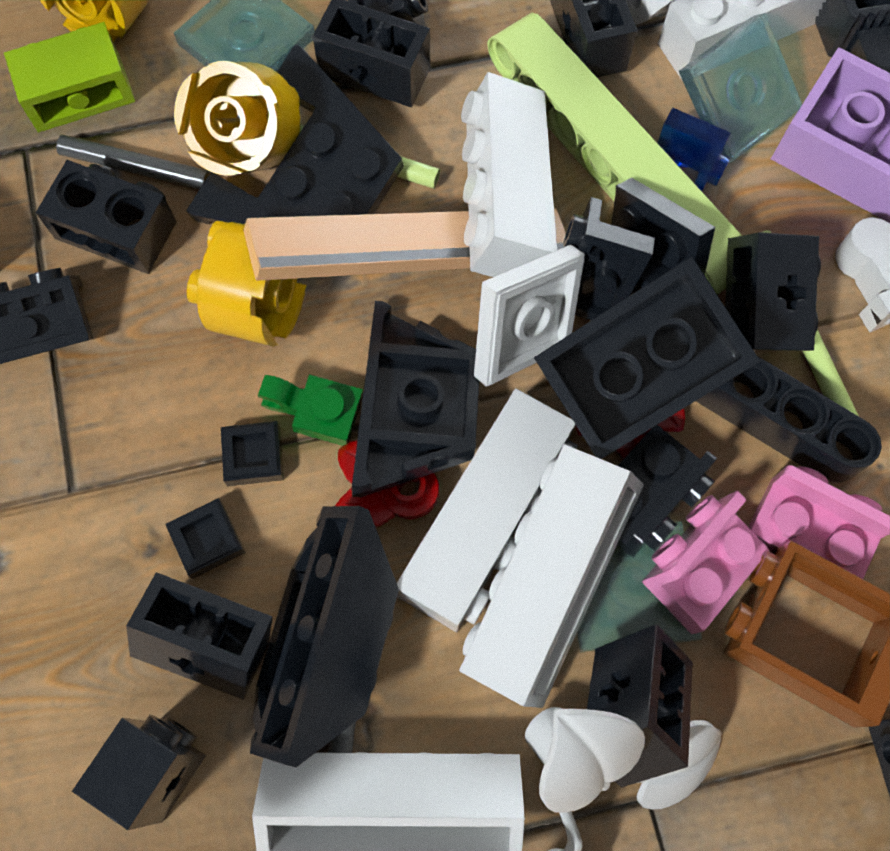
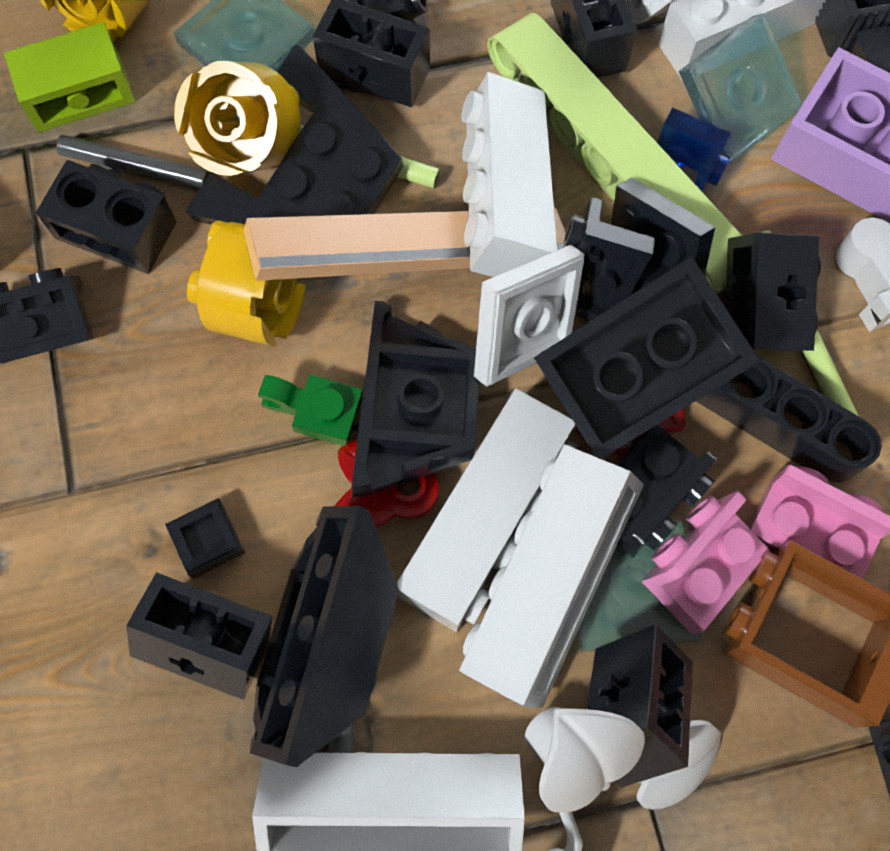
(140, 771): black brick -> none
(251, 453): black tile -> none

